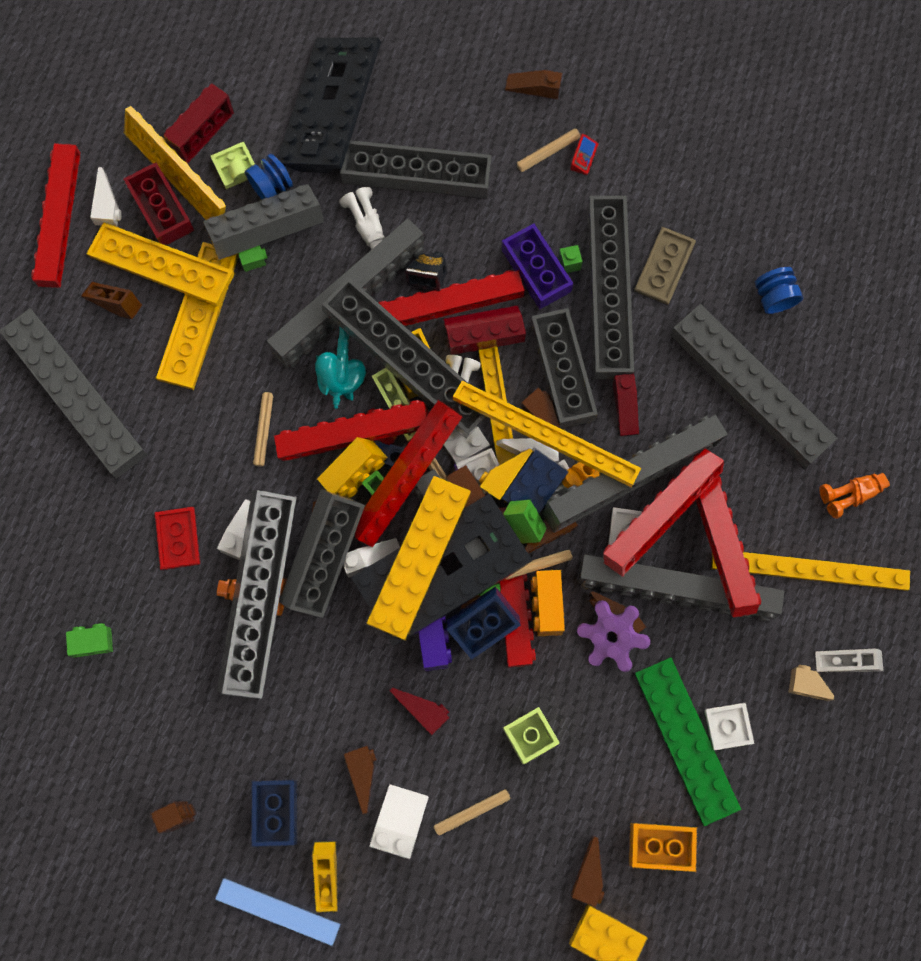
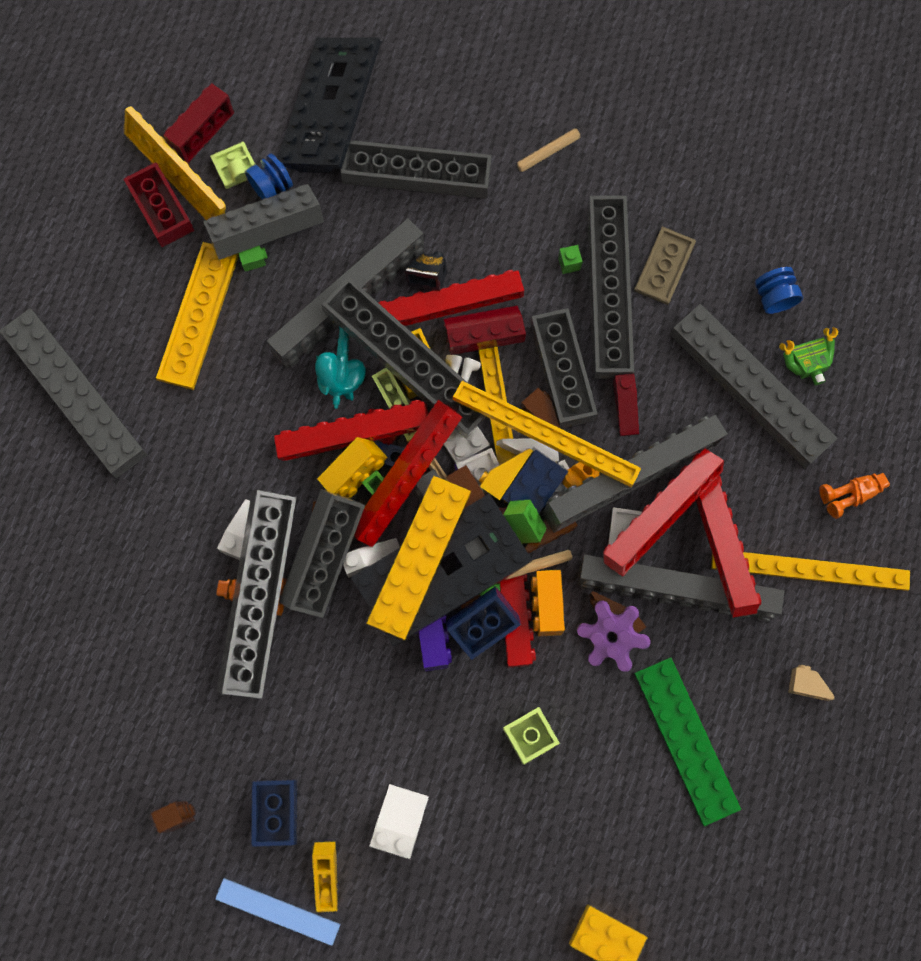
(56, 216): red brick -> none
(89, 641): bright green brick -> none
(104, 203): white slope -> none
(114, 299): reddish brown slope -> none
(161, 264): yellow plate -> none
(177, 538): red tile -> none
(263, 429): tan axle -> none
(361, 769): reddish brown slope -> none
(367, 226): white piece -> none
(425, 711): dark red slope -> none
(472, 812): tan axle -> none
(537, 83): reddish brown slope -> none
(537, 266): dark purple brick -> none
(584, 155): slope -> none
(589, 879): reddish brown slope -> none
(662, 847): light orange brick -> none
(729, 726): white plate -> none
(811, 357): none -> bright green torso
(849, 660): white slope -> none

